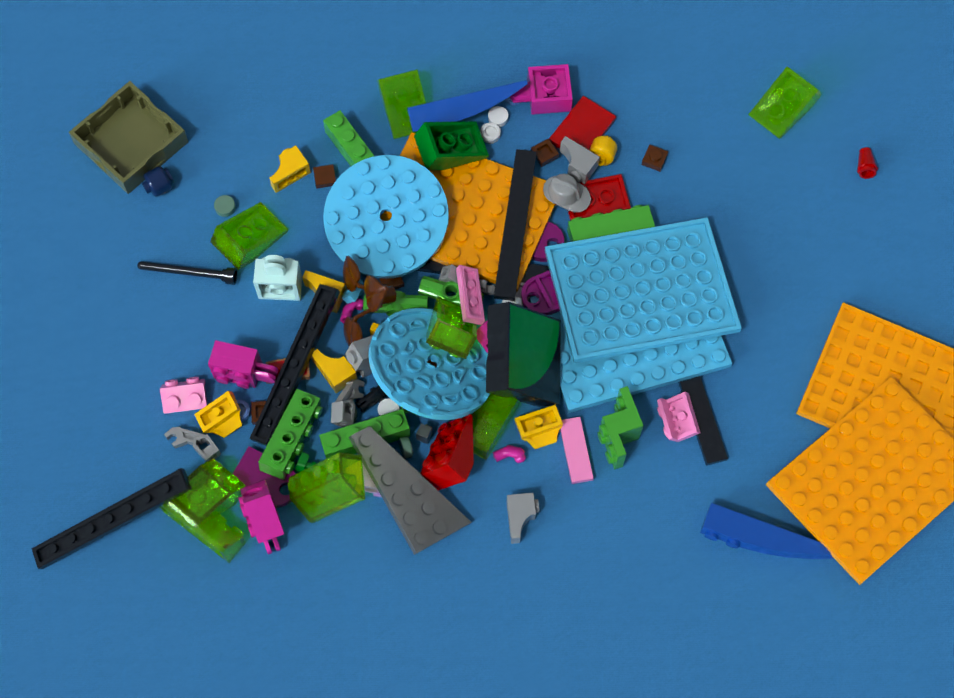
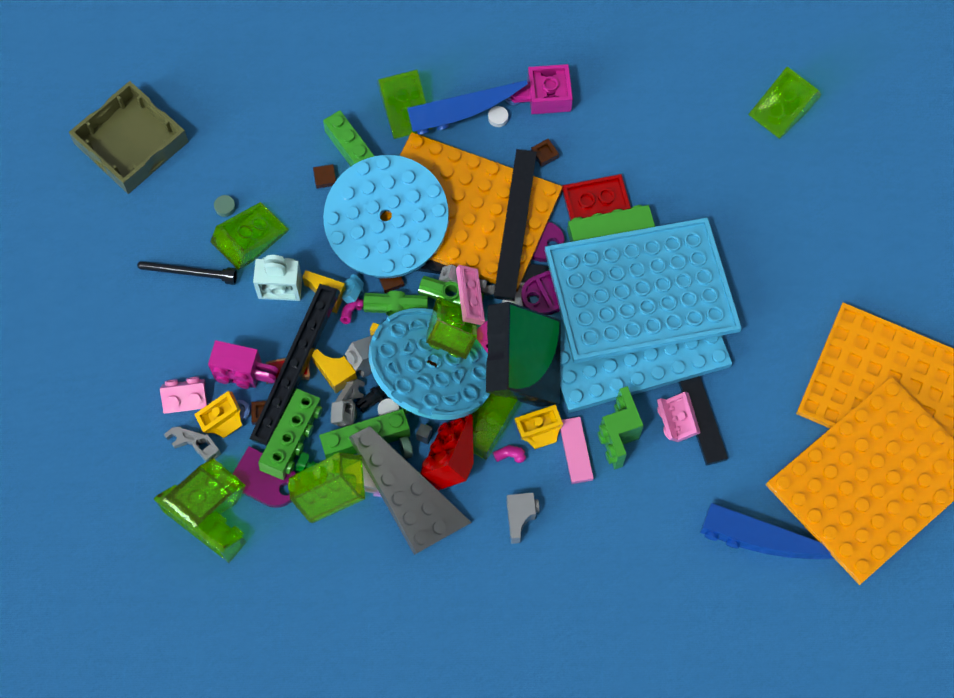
(111, 518): black tile -> none
(157, 181): dark blue head -> none
(261, 514): dark pink brick -> none
(291, 169): yellow arch -> none
(376, 295): reddish brown plant -> none
(450, 144): green slope -> none
(490, 133): white tile -> none
(567, 193): light grey piece -> none
(581, 161): light grey arch -> none
(583, 124): red tile -> none
(605, 148): yellow head -> none
(654, 158): reddish brown plate -> none
(866, 164): red cone -> none

